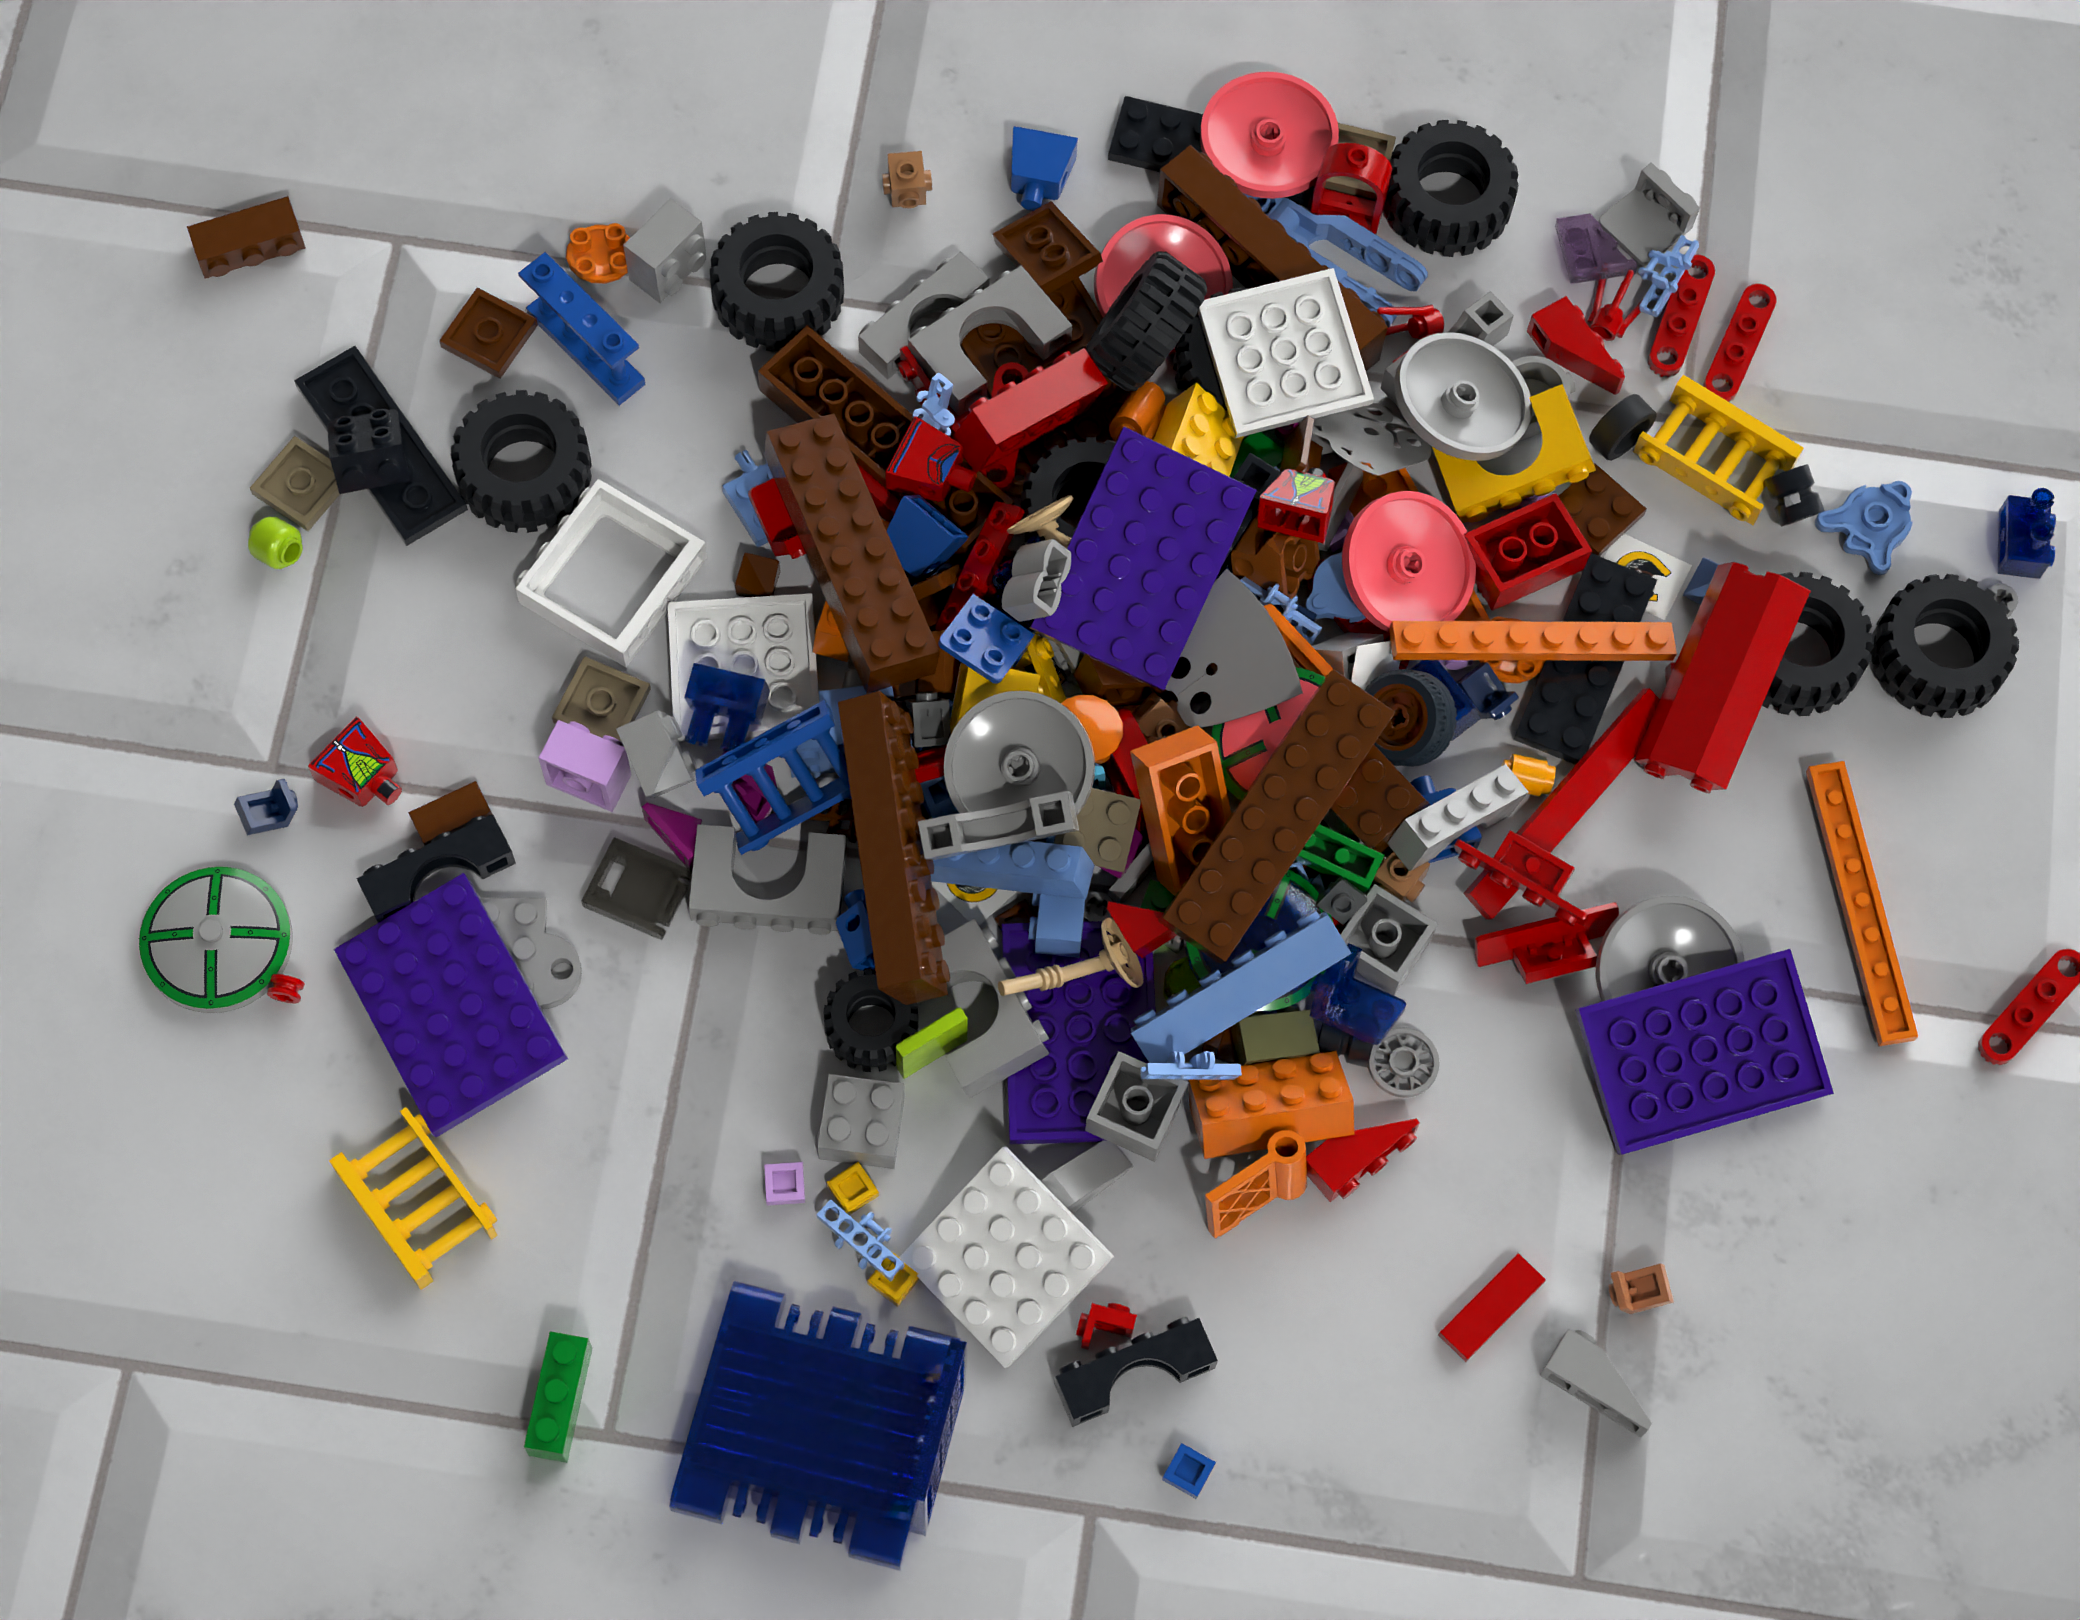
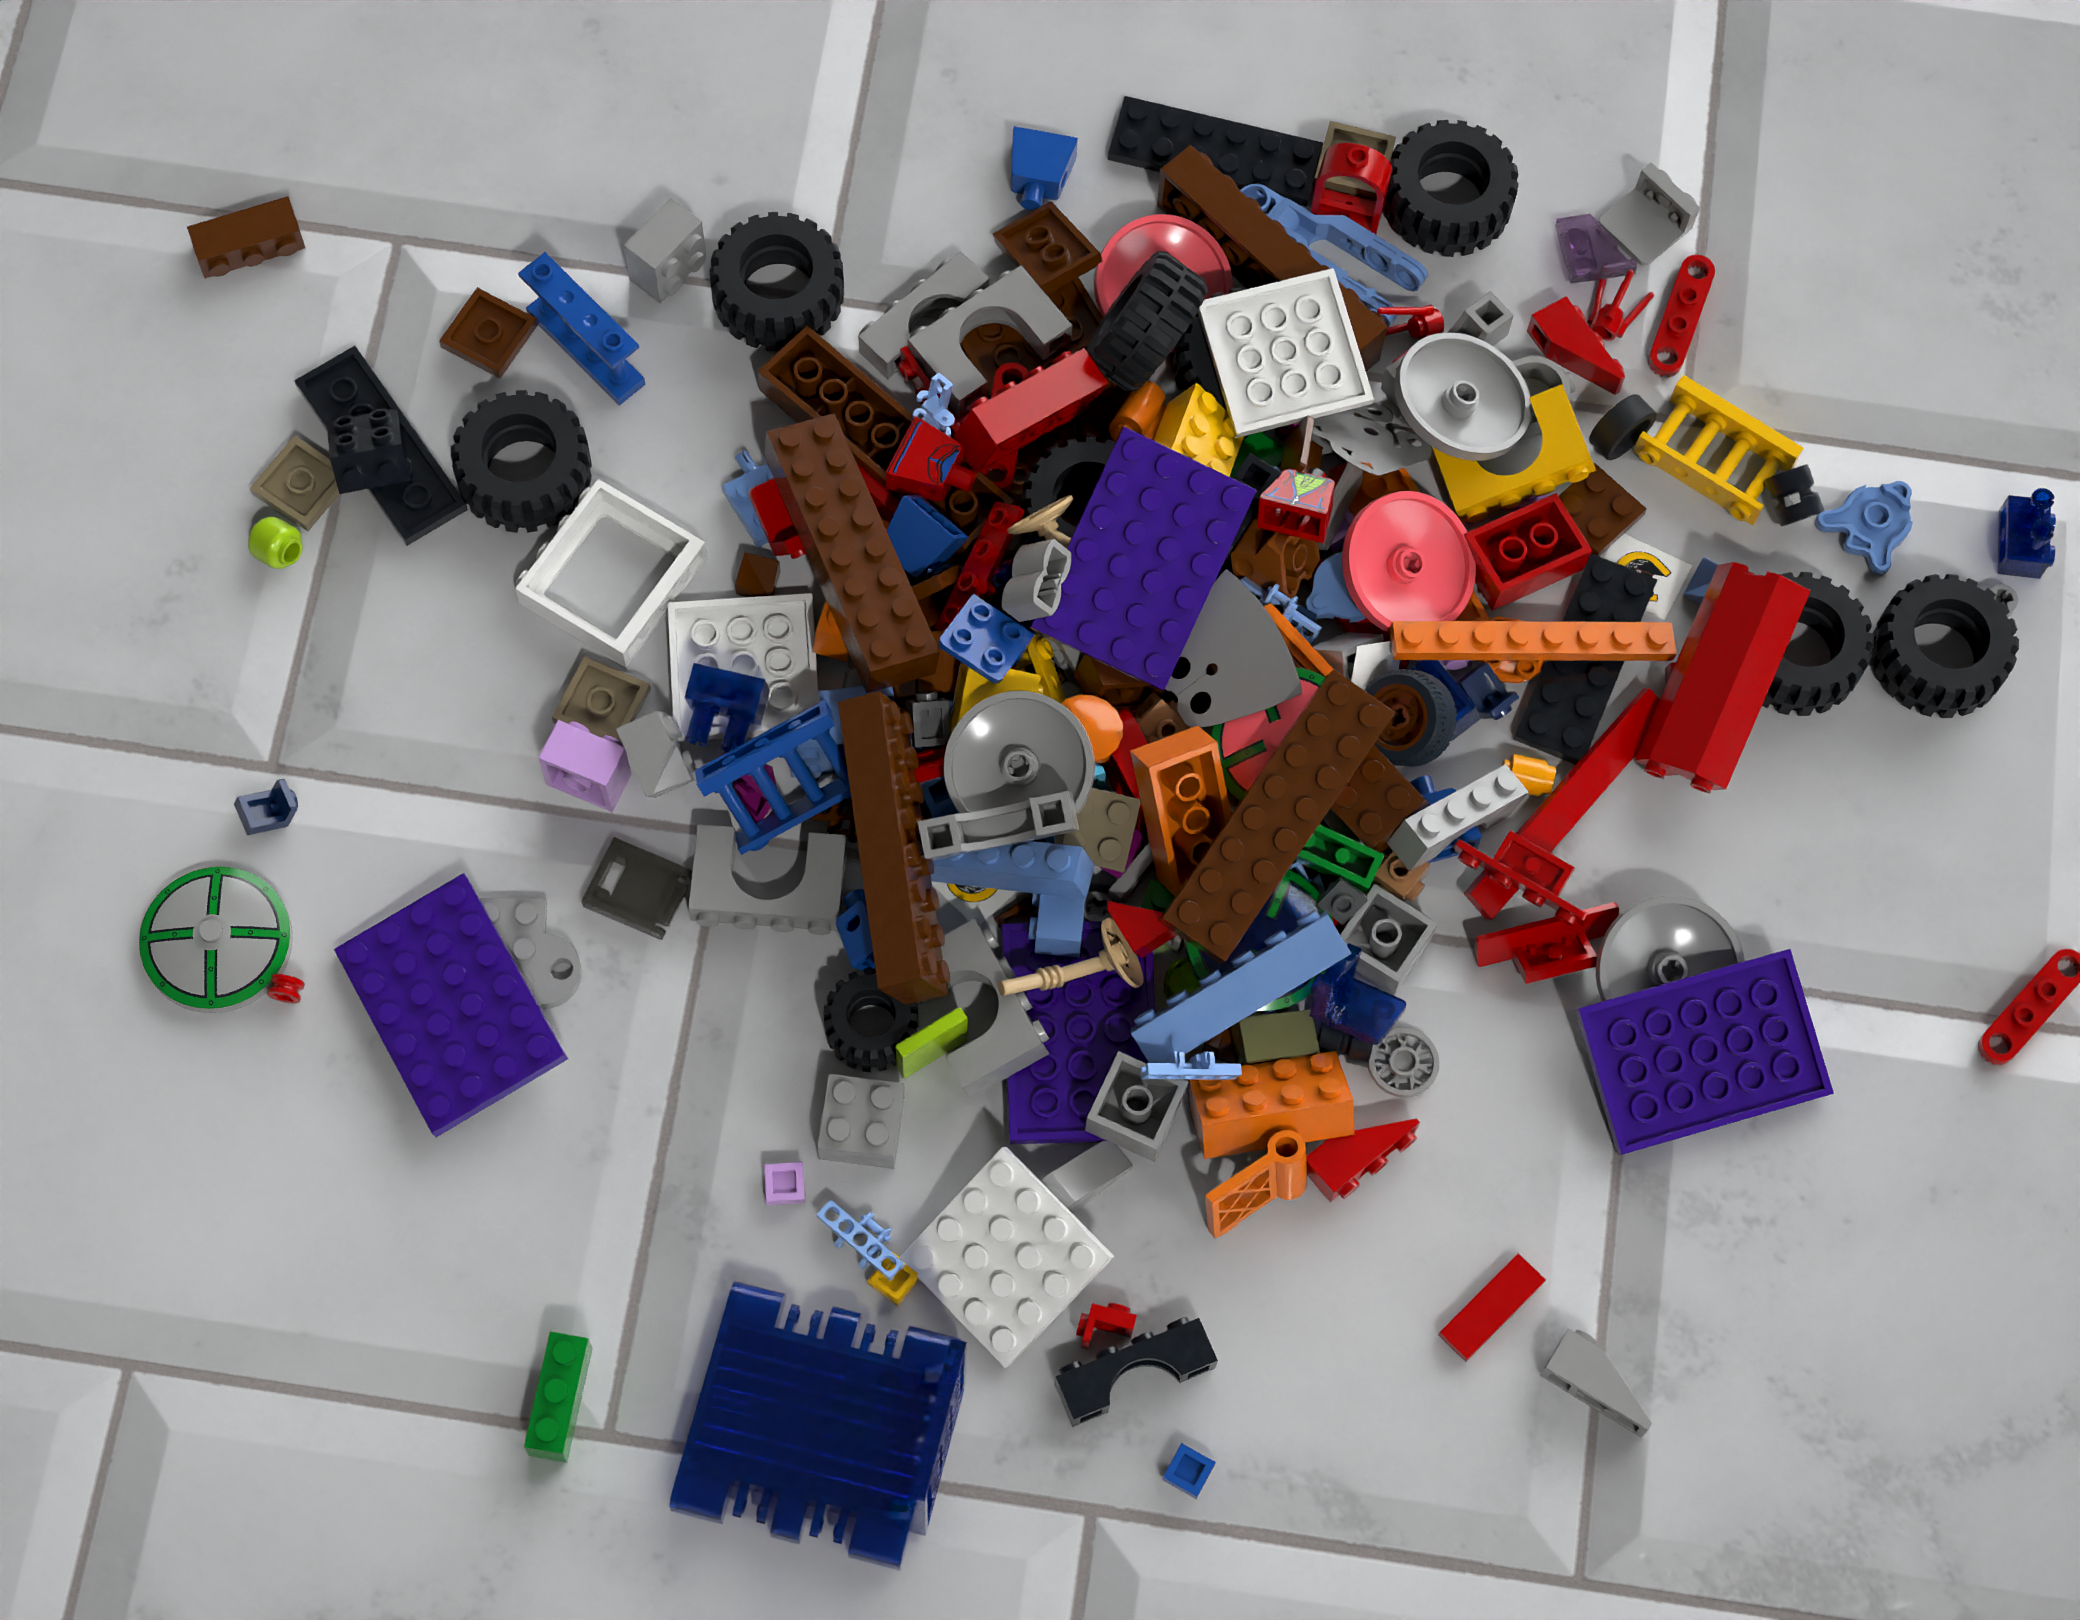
(357, 766): red torso -> none
(398, 1231): yellow fence -> none
(449, 812): reddish brown tile -> none
(475, 847): black arch -> none
(598, 253): orange dish -> none
(675, 830): magenta slope -> none
(852, 1188): yellow tile -> none
(907, 179): medium nougat brick -> none
(1268, 133): coral dish -> none
(1640, 1289): nougat bracket -> none
(1673, 258): light blue piece -> none
(1740, 341): red plate -> none
(1861, 904): orange plate -> none

